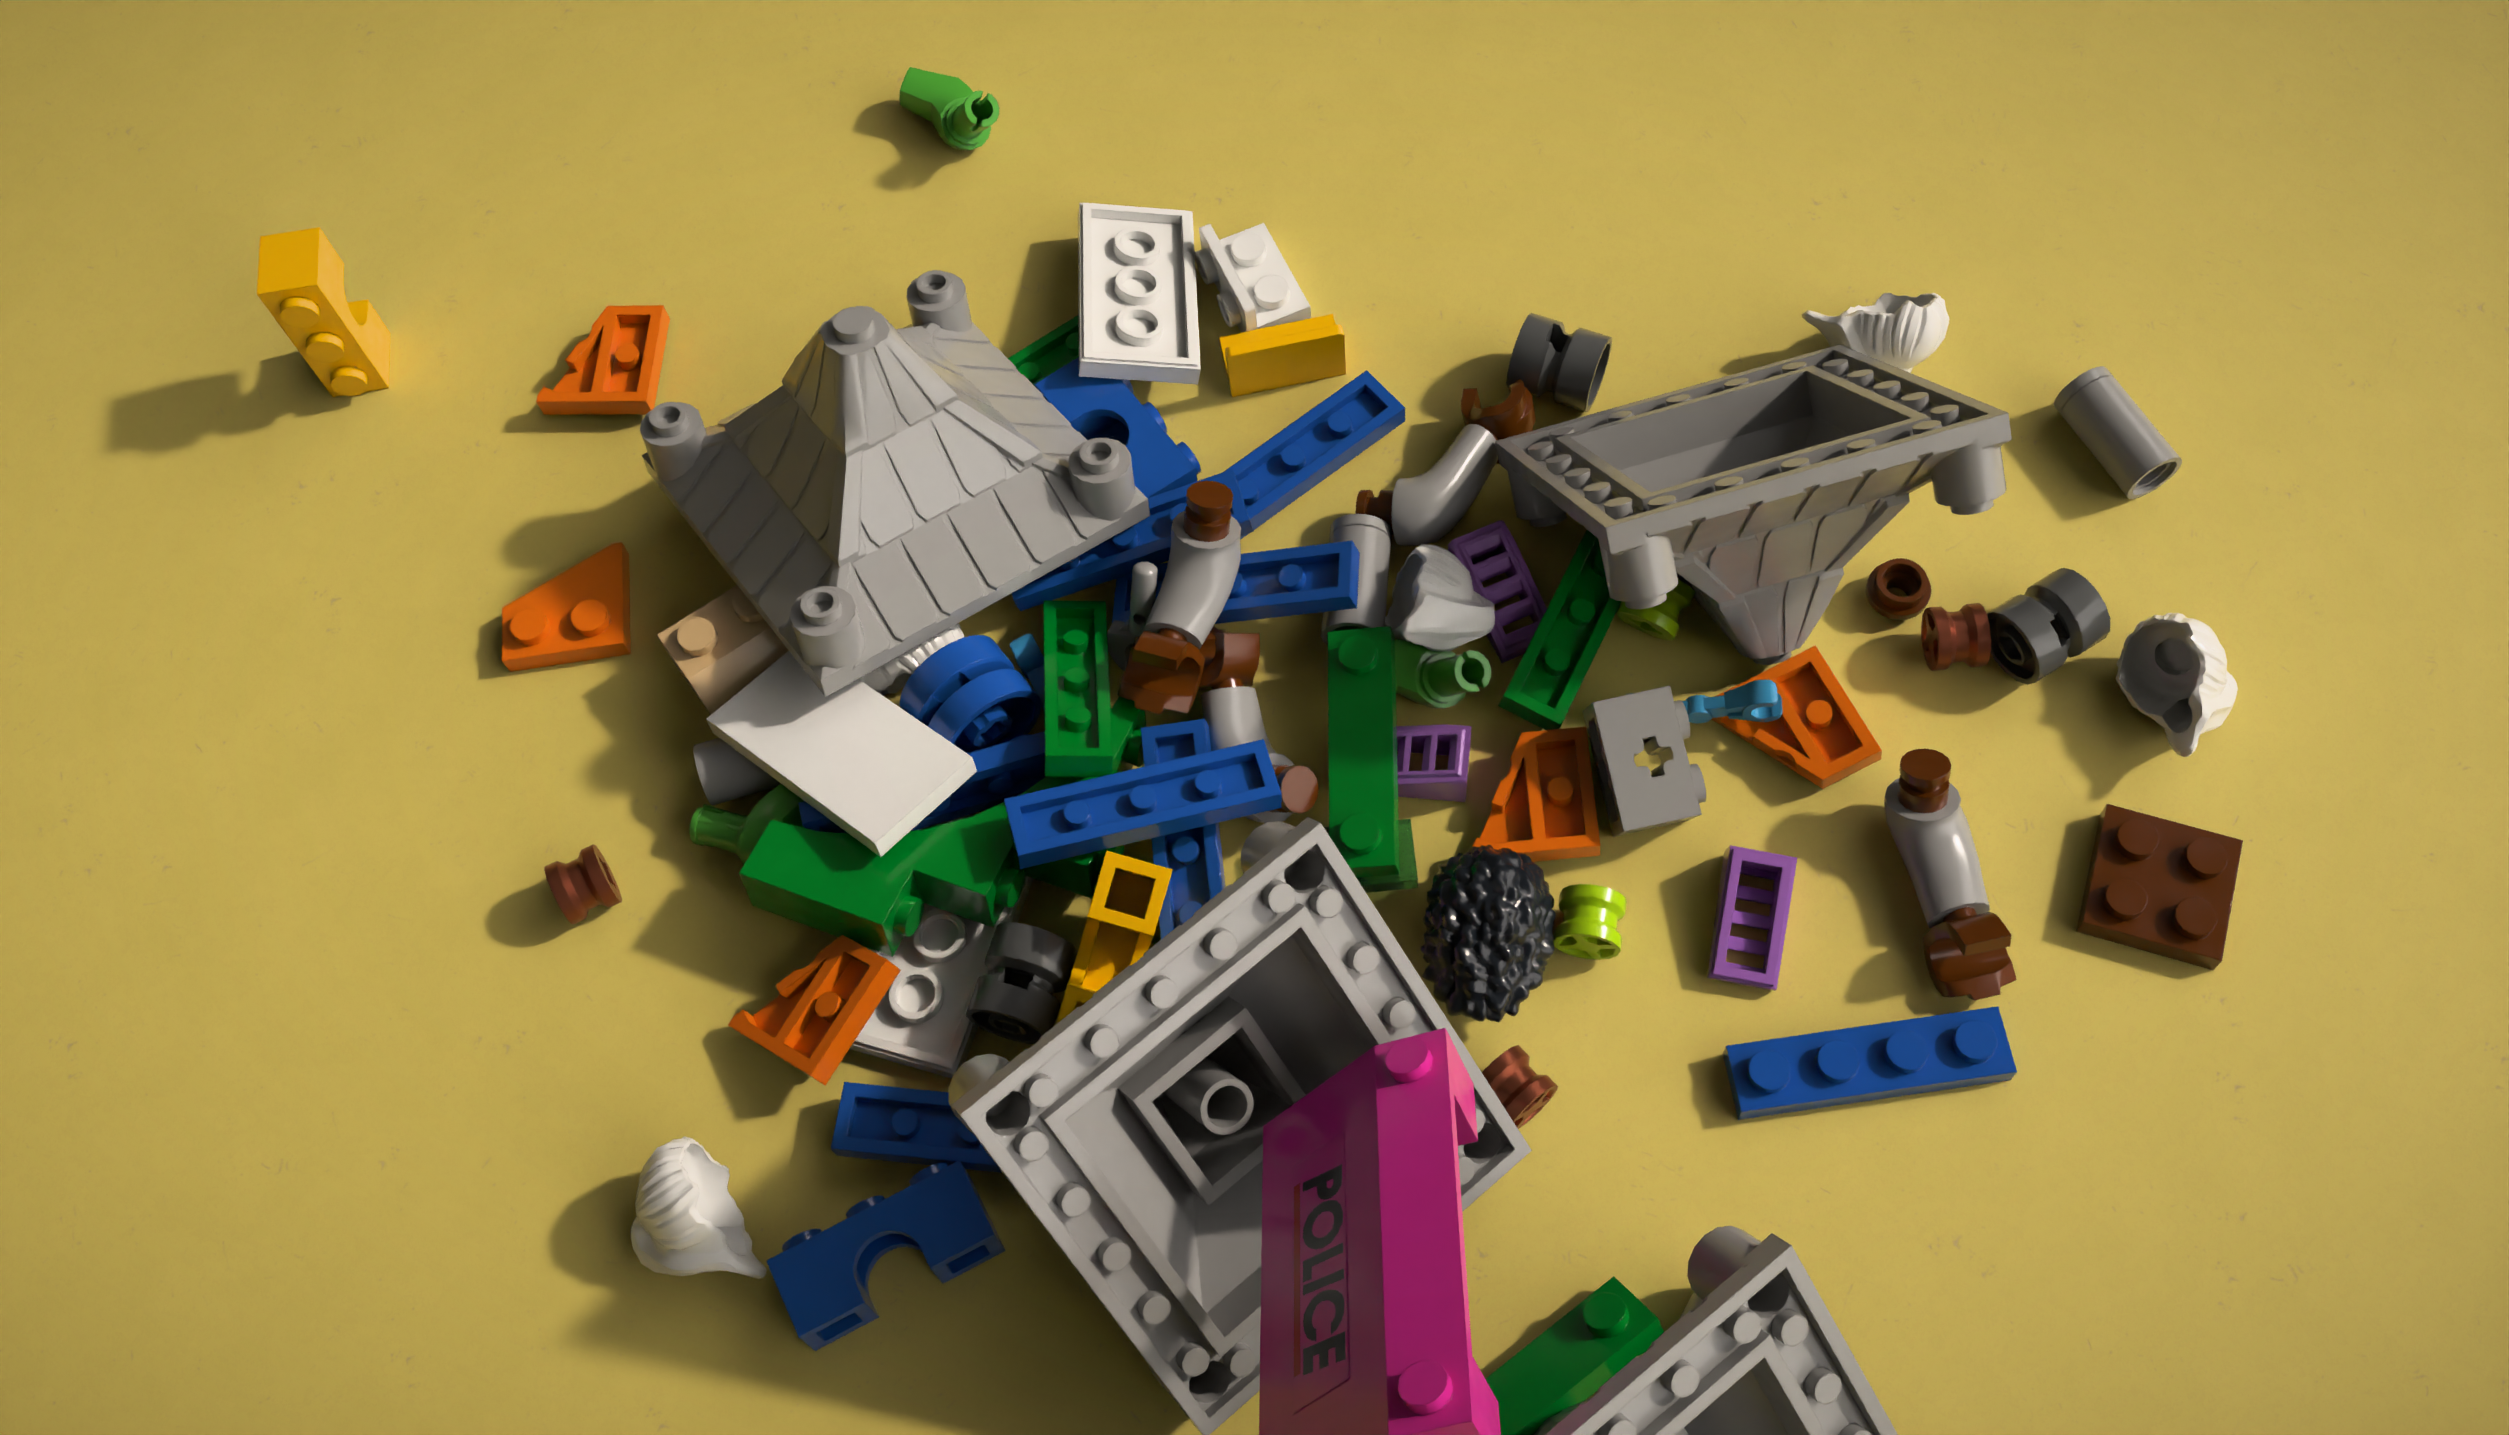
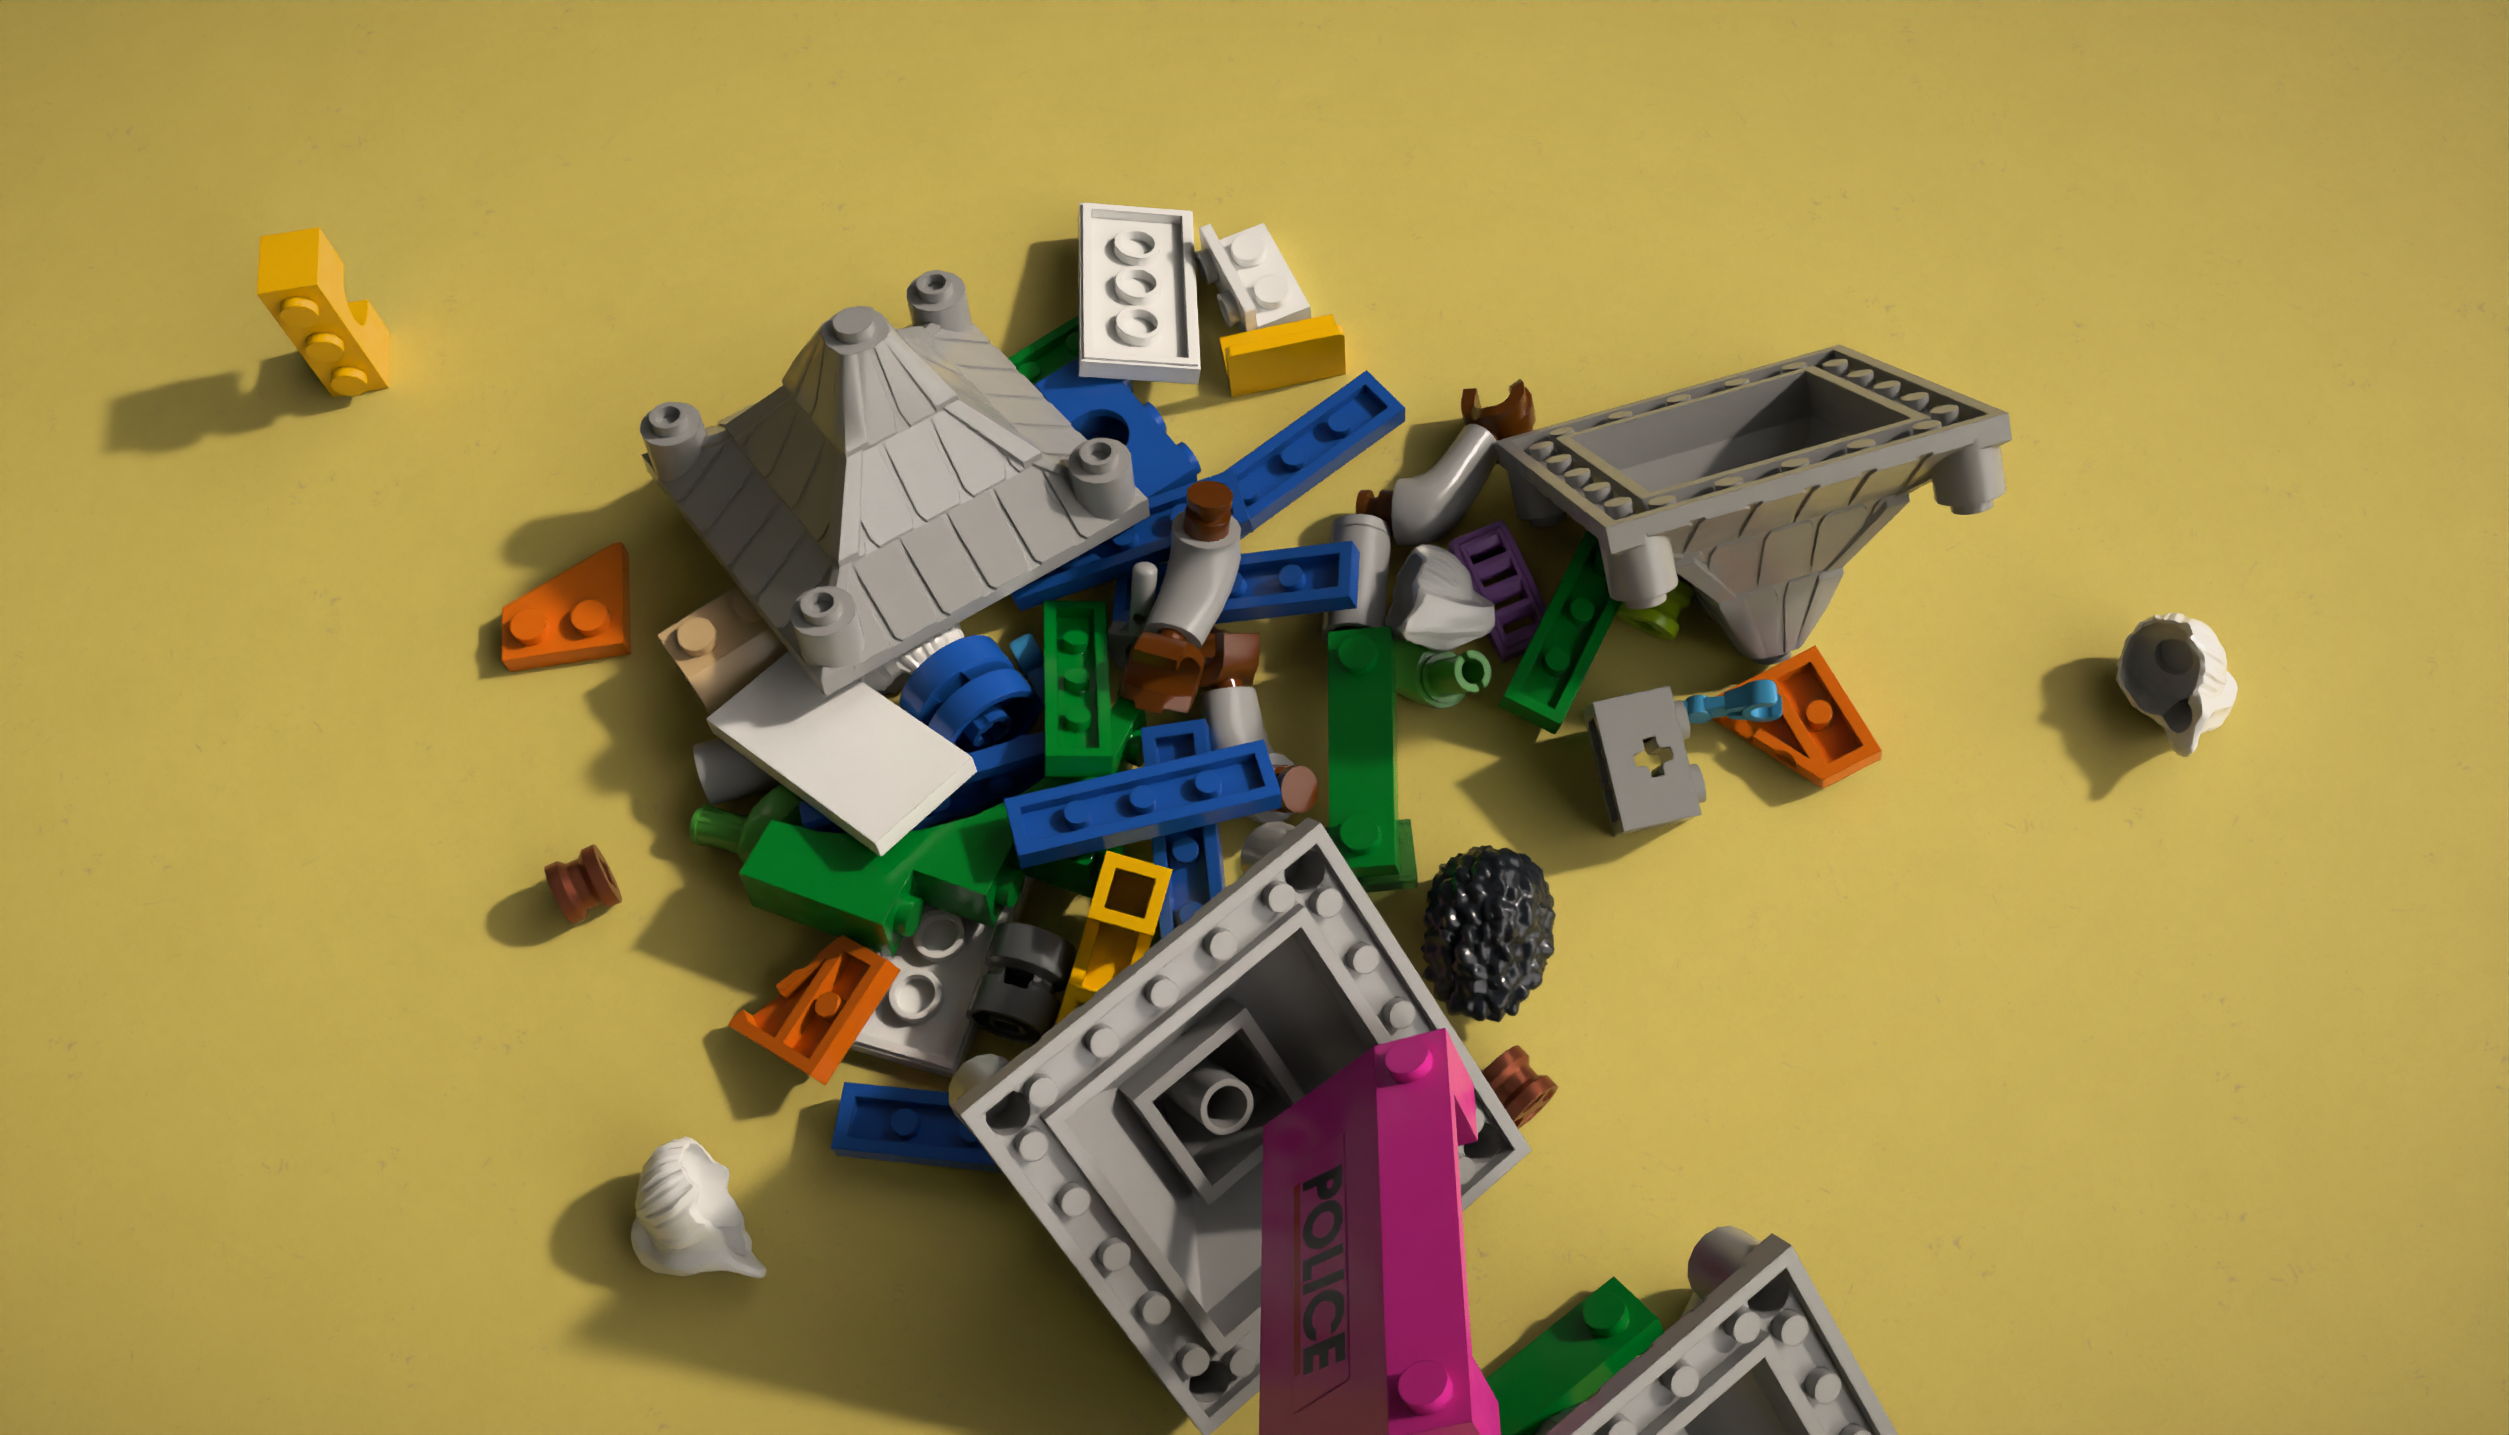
(614, 366): orange wing -> none
(828, 1271): blue arch -> none
(951, 106): bright green arm -> none
(1433, 741): medium lavender slope -> none
(1546, 799): orange wing -> none
(1559, 361): dark grey wheel -> none
(1590, 921): lime wheel -> none
(1757, 864): medium lavender slope -> none
(1869, 1063): blue plate -> none
(1892, 330): white hair -> none
(1899, 574): reddish brown plate -> none
(1956, 636): copper wheel -> none
(1965, 940): piece -> none
(2047, 625): dark grey wheel -> none
(2117, 432): light grey pin -> none
(2160, 886): reddish brown plate -> none

